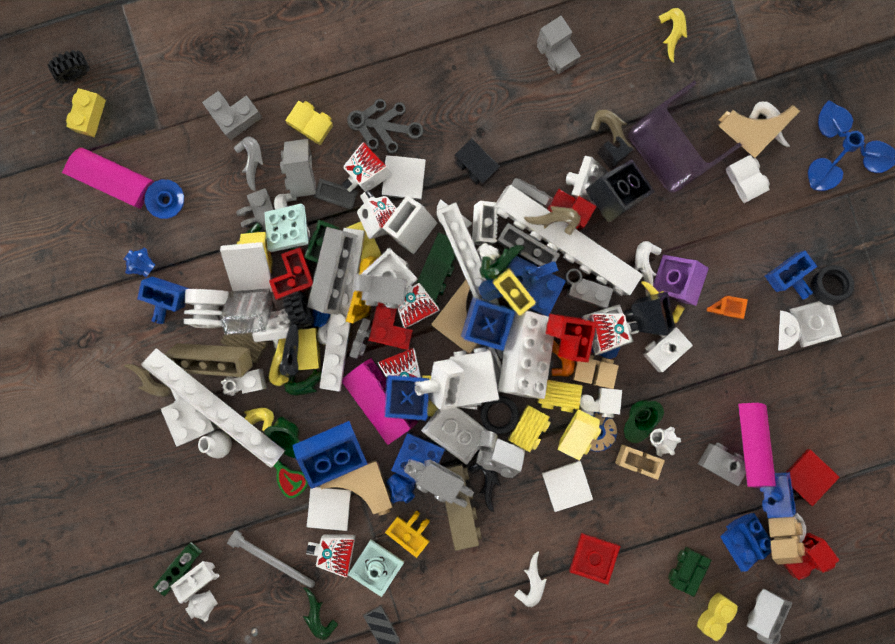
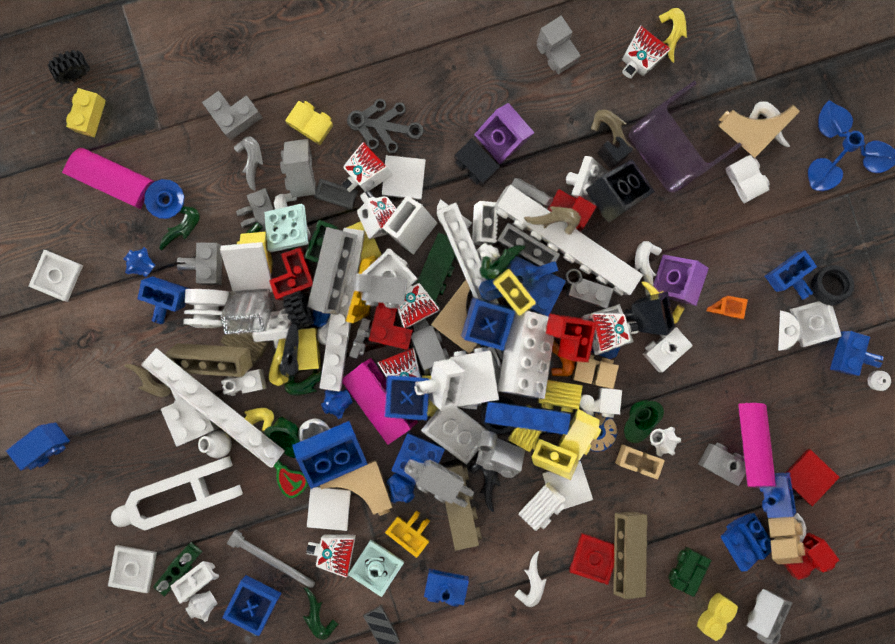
(38, 446): none -> blue brick
(55, 275): none -> white tile
(129, 513): none -> white piece
(132, 569): none -> white tile
(184, 228): none -> dark green piece
(206, 263): none -> light grey brick
(252, 605): none -> blue brick
(311, 428): none -> white hair
(336, 402): none -> blue rock
(427, 346): none -> light grey hinge
(446, 587): none -> blue brick
(503, 133): none -> medium lavender slope
(527, 417): none -> blue brick
(542, 506): none -> white brick
(555, 459): none -> light yellow brick
(630, 555): none -> dark tan brick
(643, 53): none -> torso
(852, 353): none -> blue brick
(879, 380): none -> white tile

